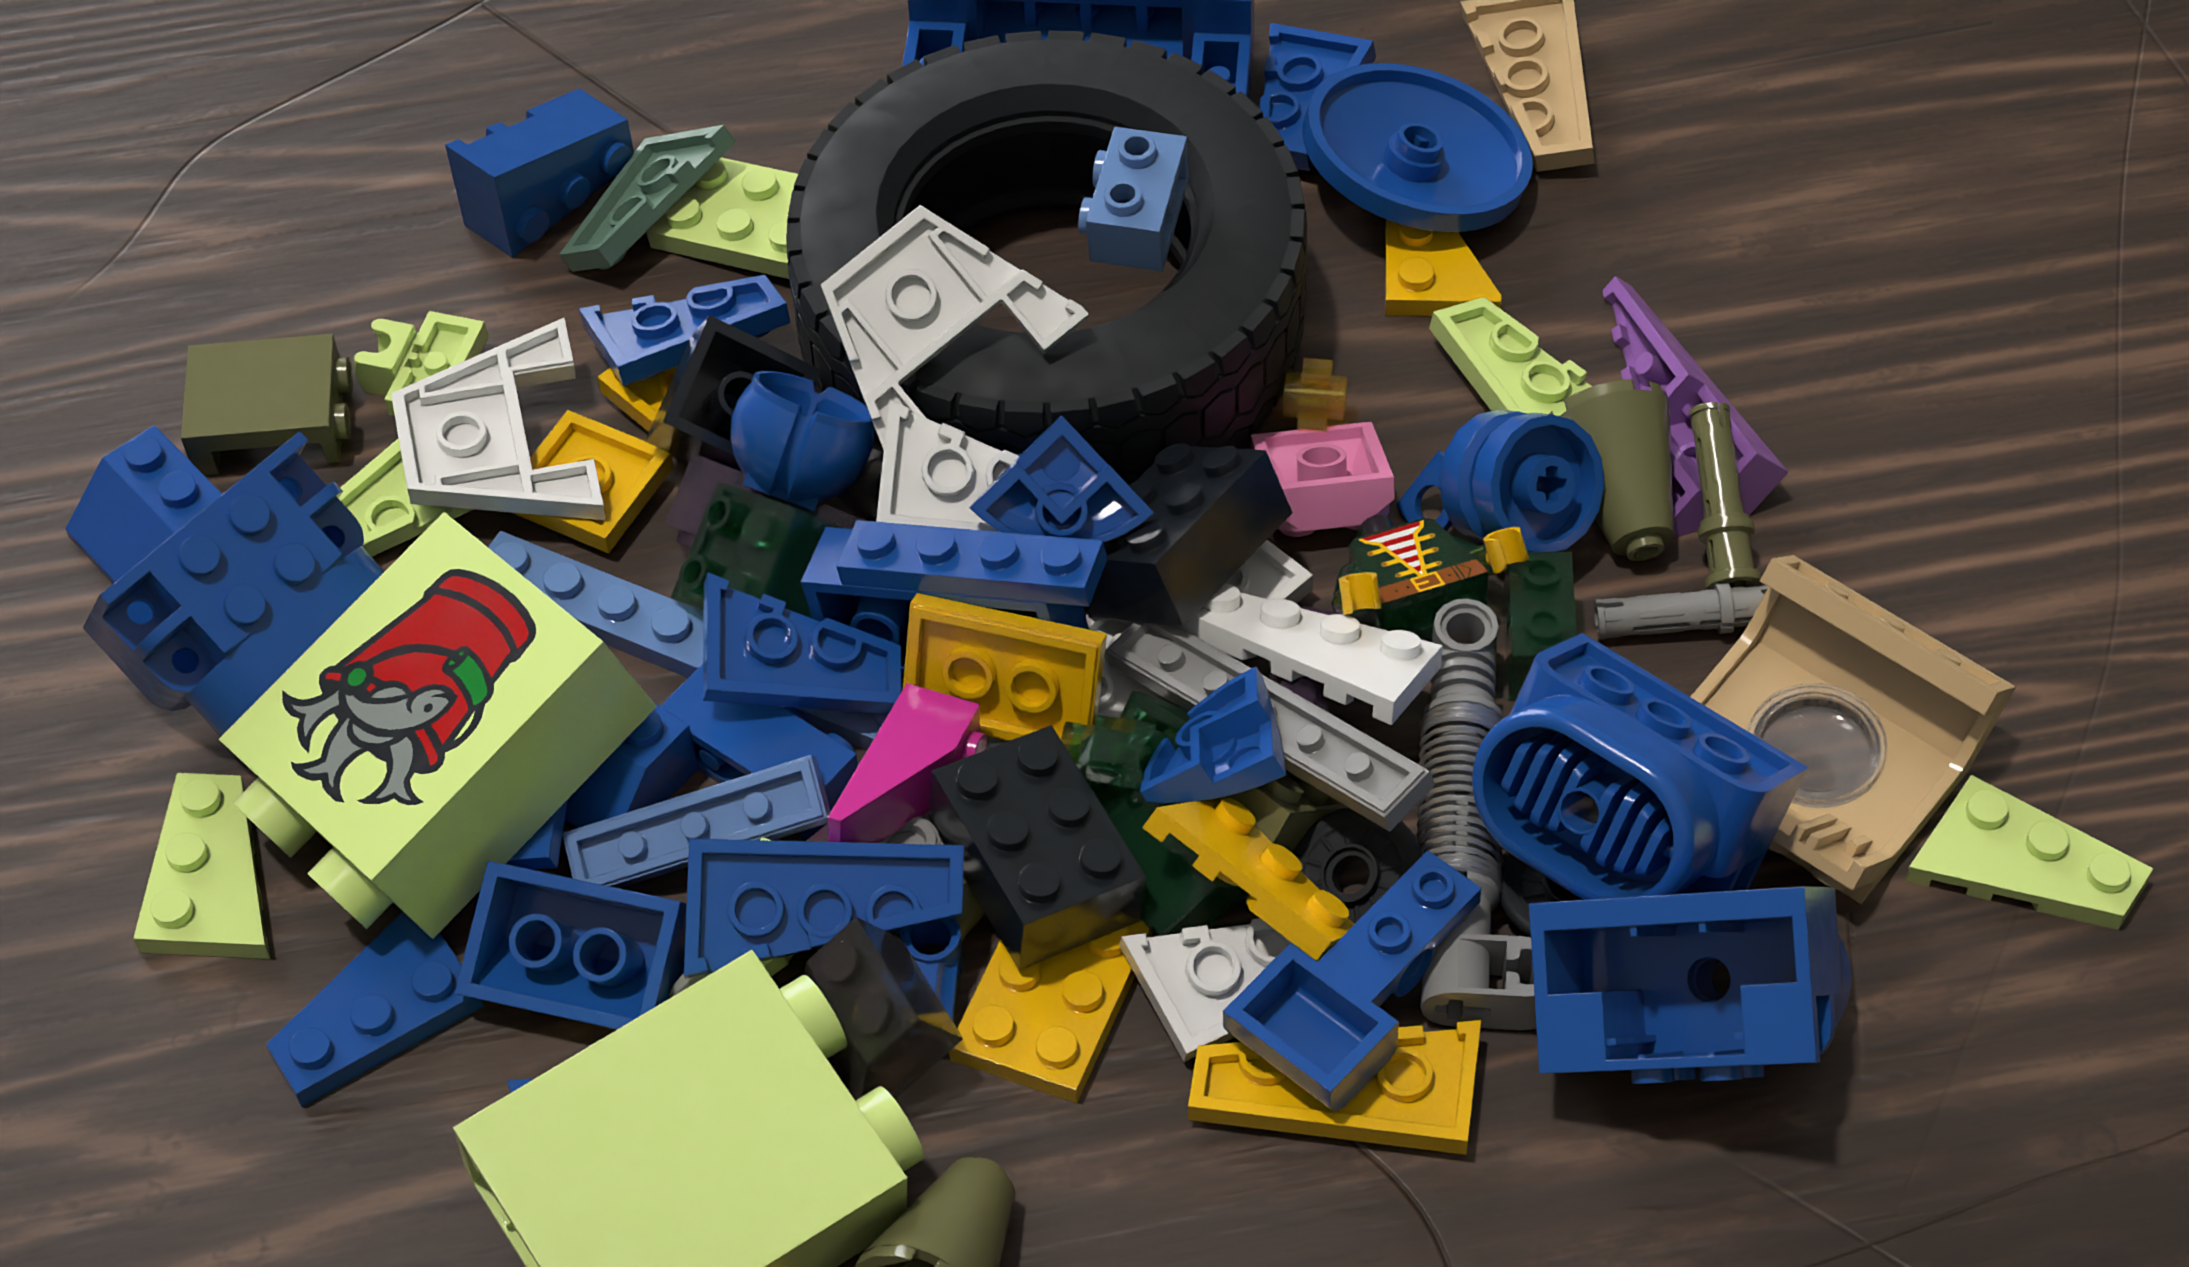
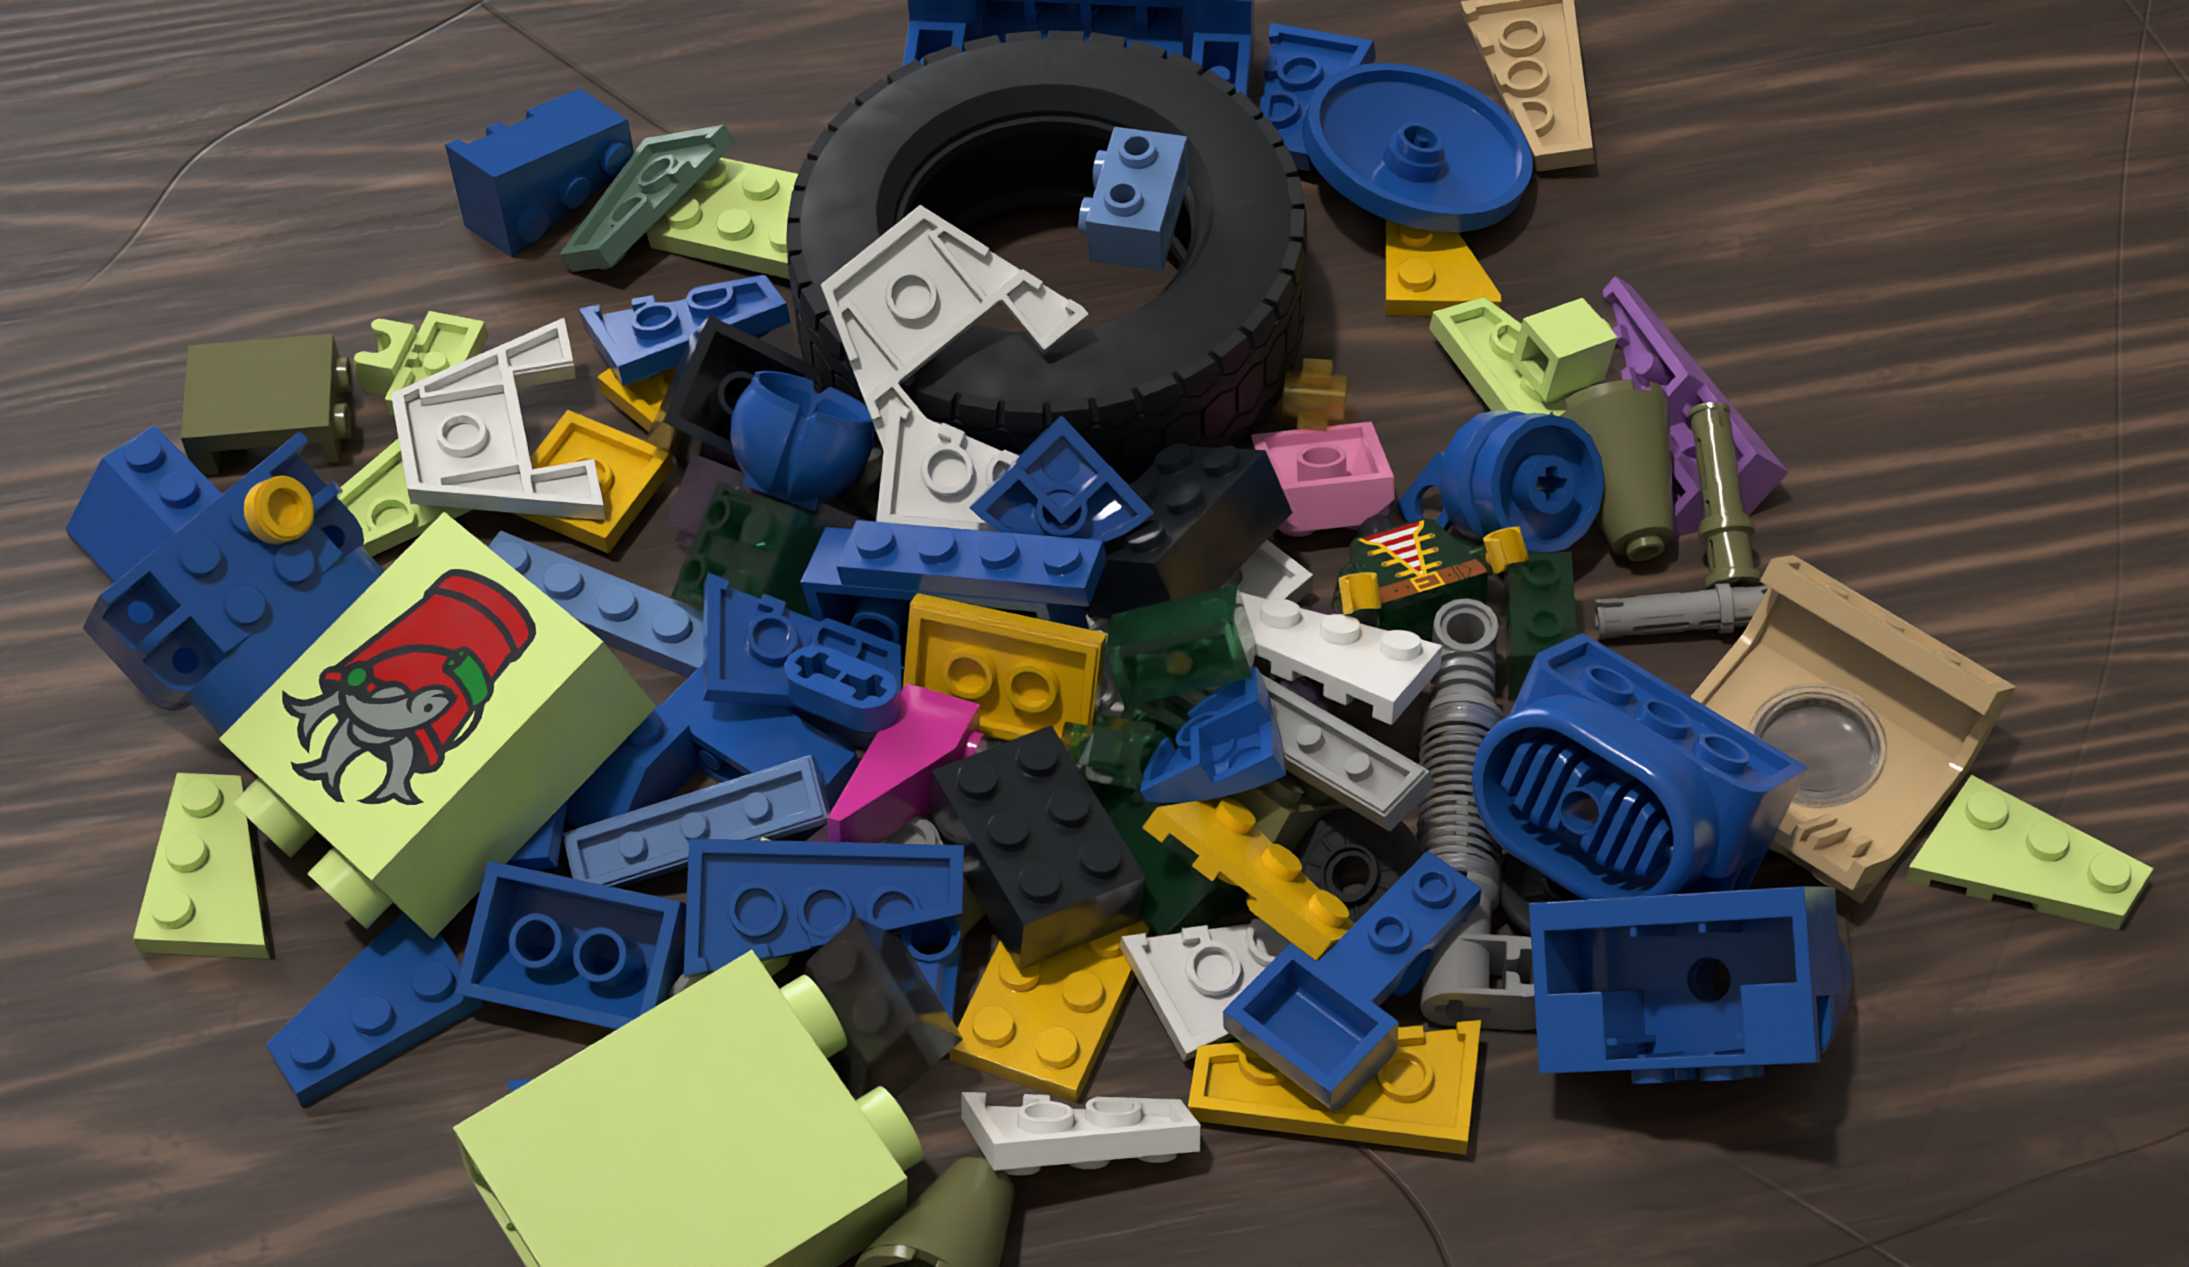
(279, 510): none -> yellow tile
(842, 688): none -> blue beam
(1055, 1134): none -> white wing
(1181, 646): none -> clear green brick
(1564, 349): none -> yellowish green brick

